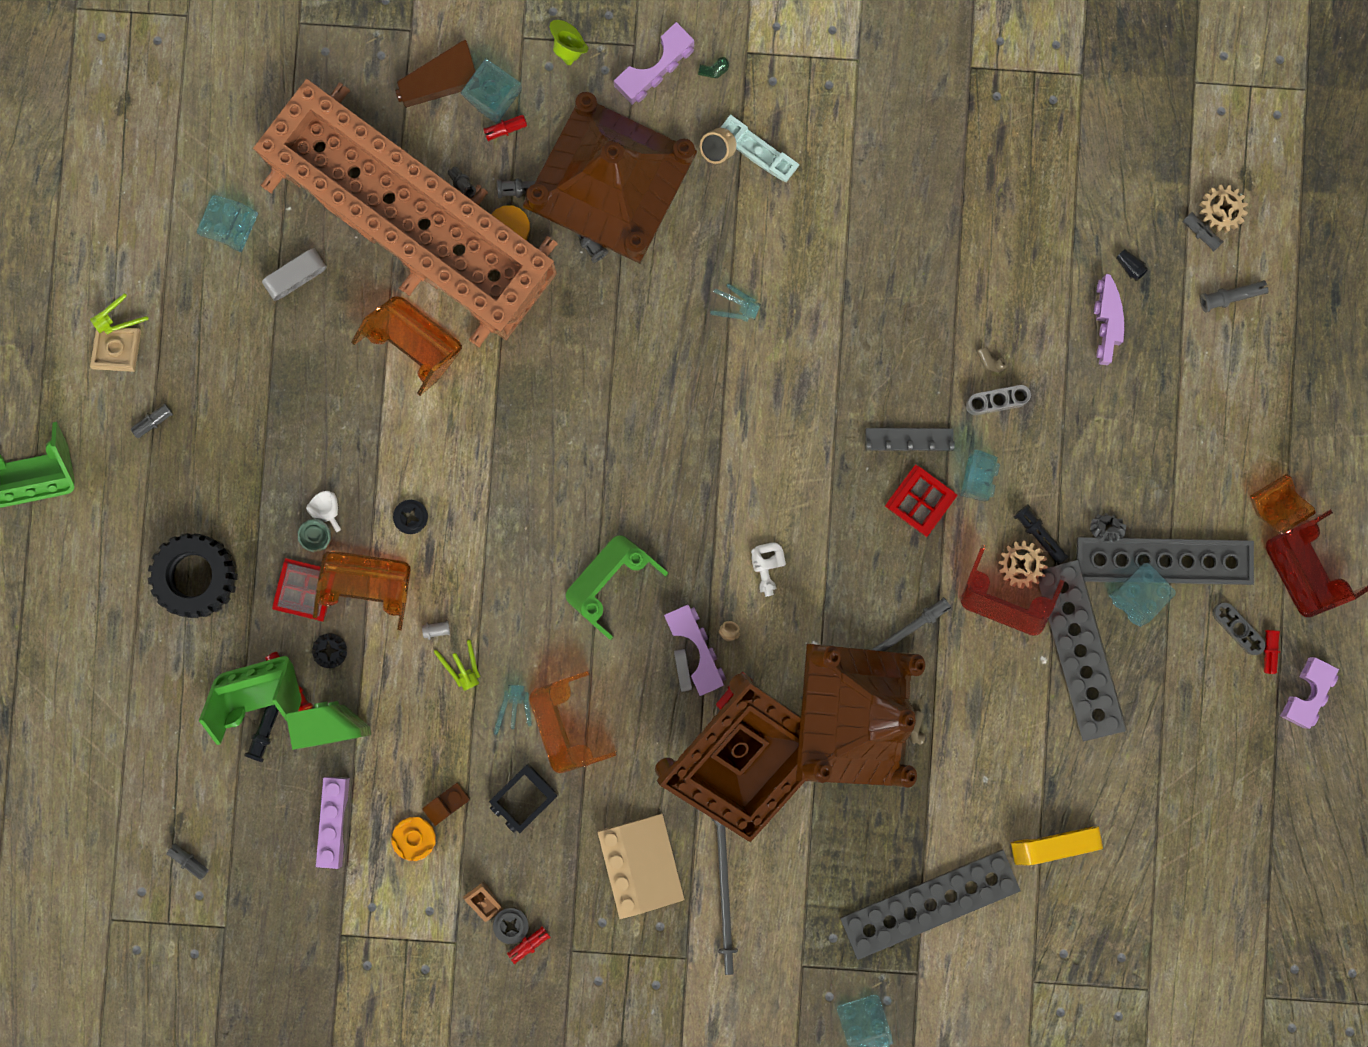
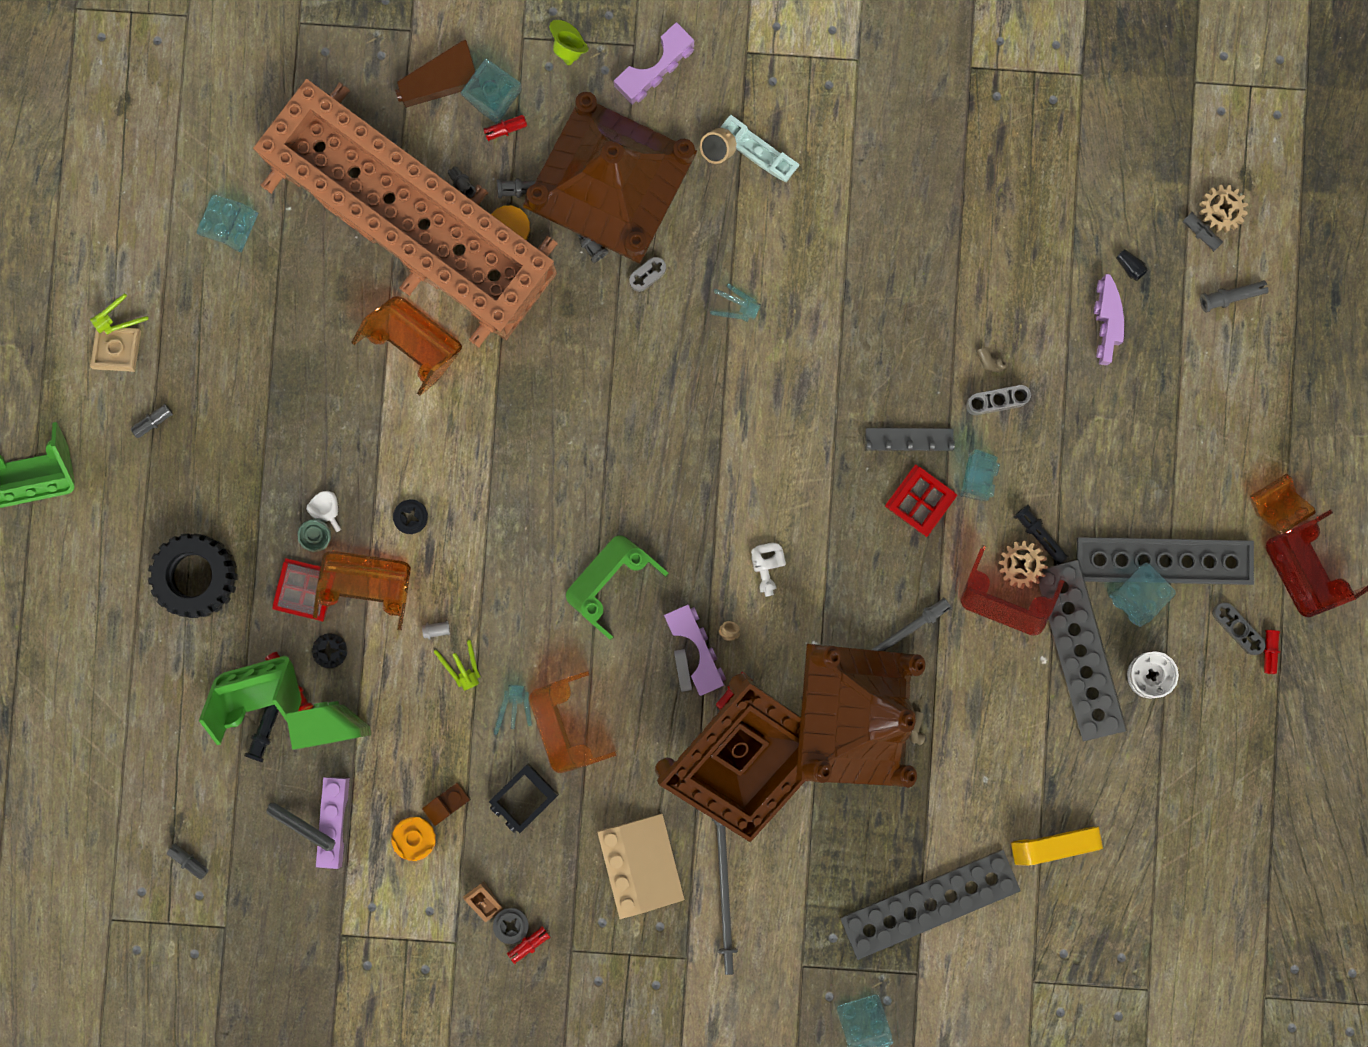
(294, 274): light grey beam -> none
(301, 827): none -> dark grey axle
(651, 278): none -> light grey beam
(716, 69): clear green arm -> none
(1112, 534): dark grey gear -> none
(1165, 678): none -> white wheel
(1320, 677): lavender arch -> none

